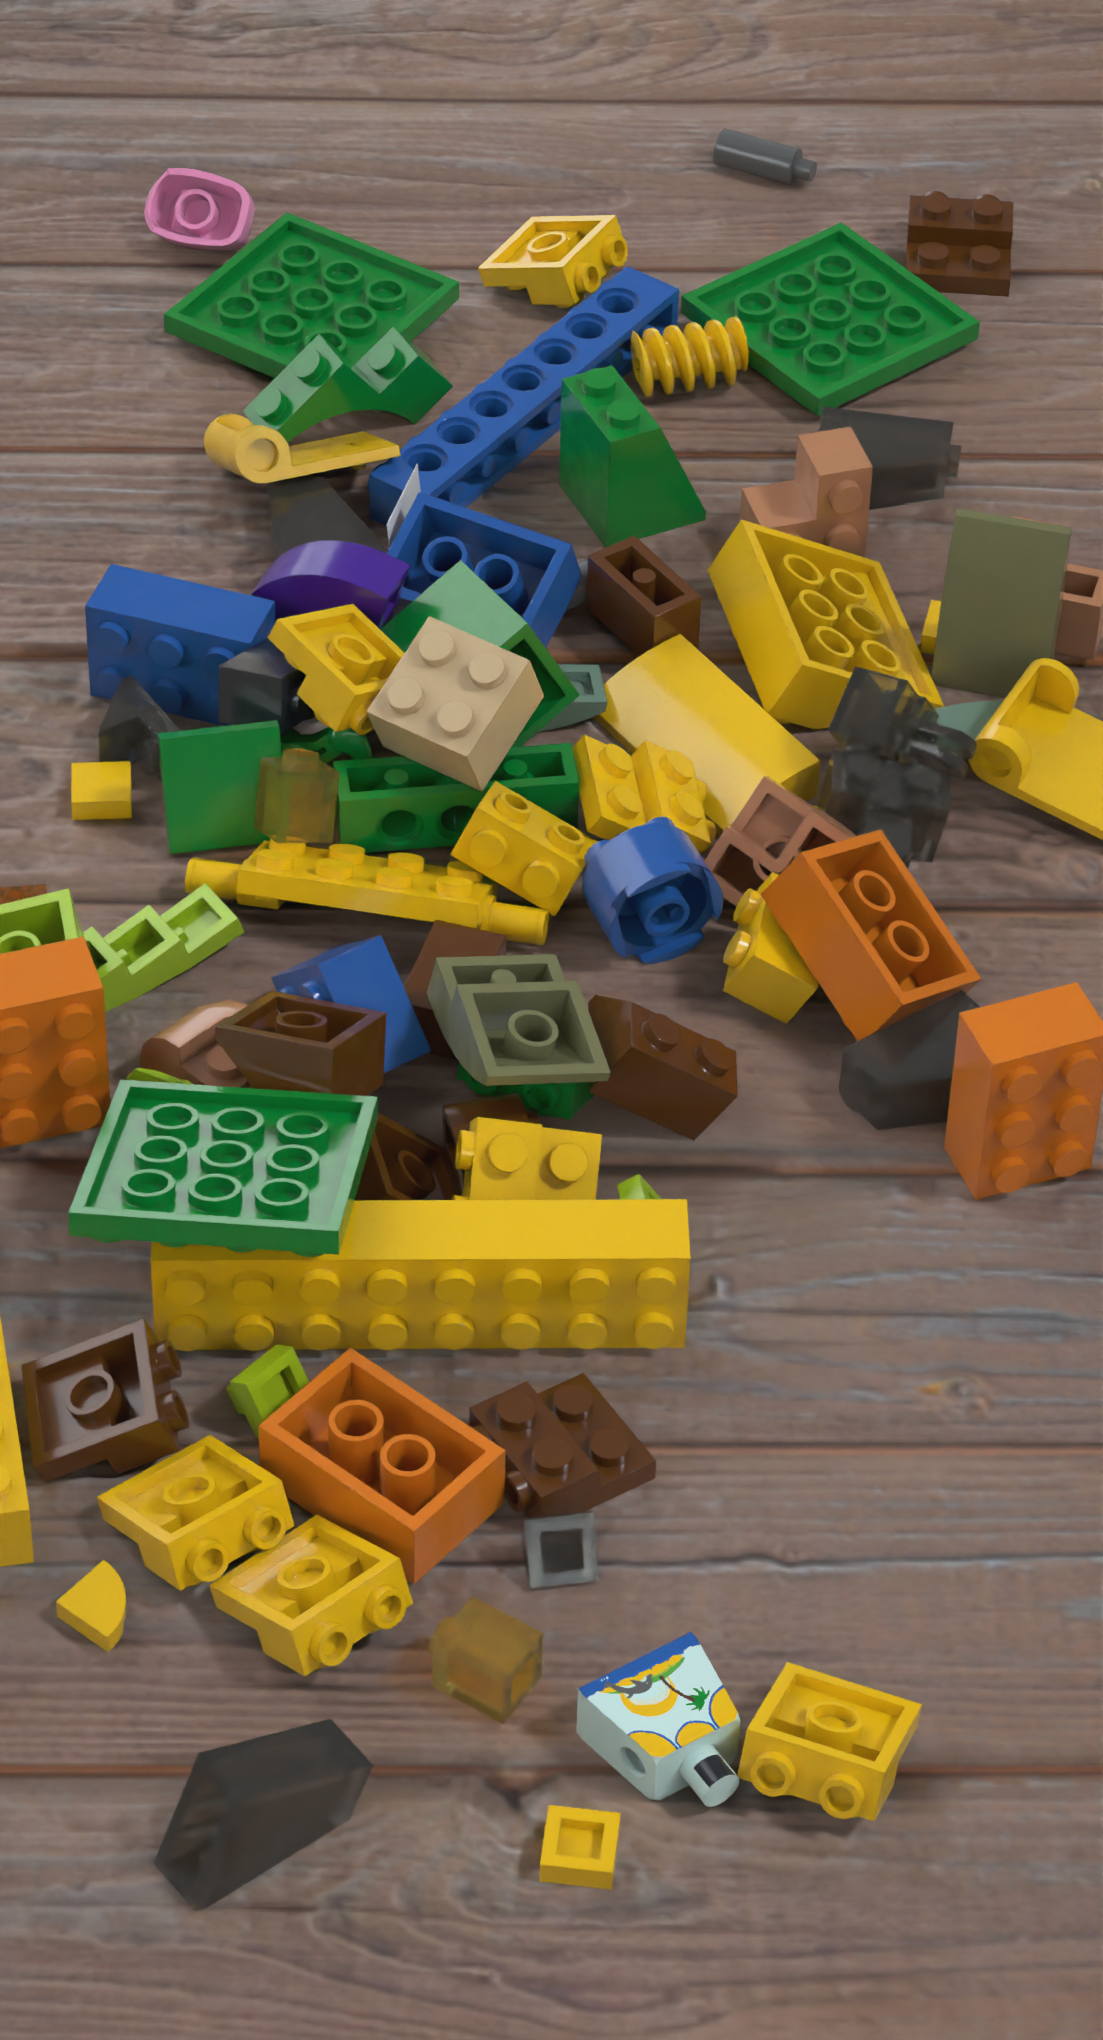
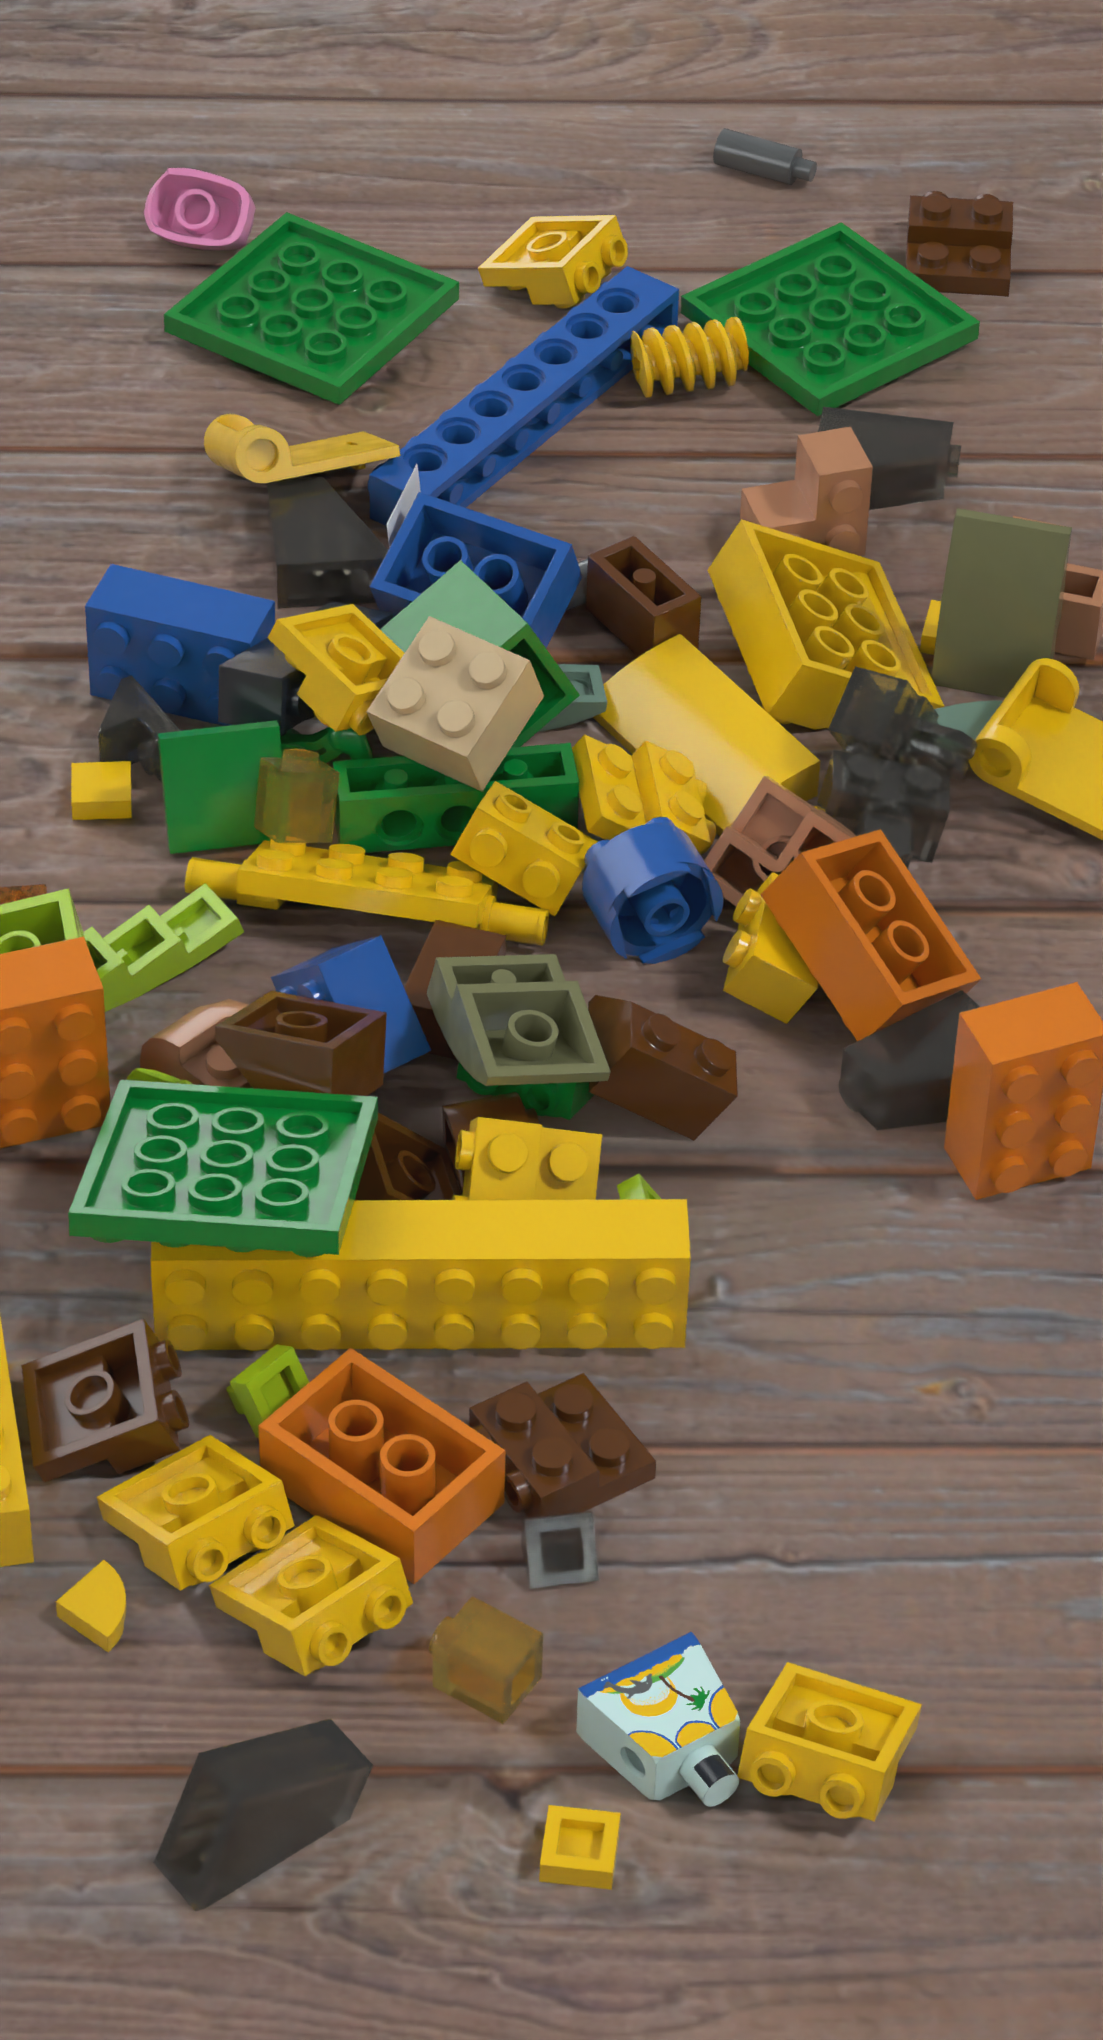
(326, 383): green arch -> none
(332, 576): dark purple arch -> none
(620, 462): green slope -> none

